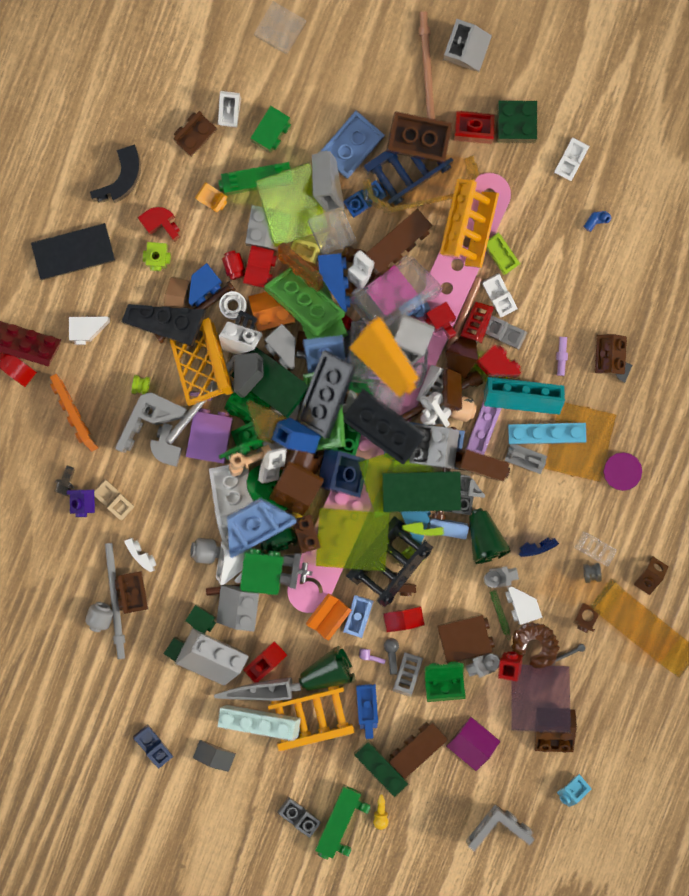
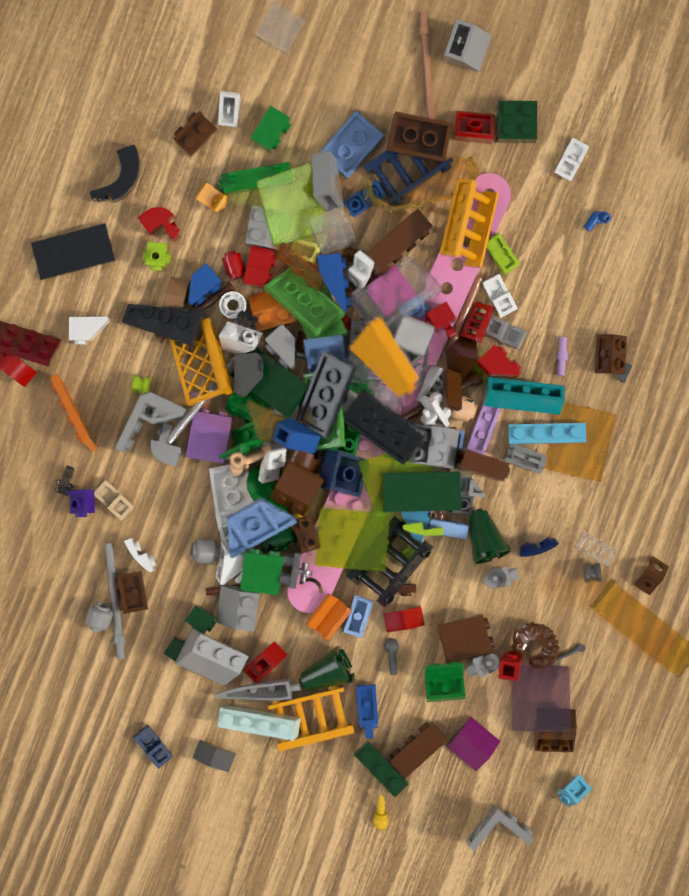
(299, 817): dark grey slope -> none
(338, 822): green brick -> none
(365, 655): lavender hand -> none
(408, 692): light grey slope -> none
(496, 609): bright green piece -> none
(525, 607): white slope -> none
(584, 625): reddish brown bracket -> none
(622, 471): magenta tile -> none

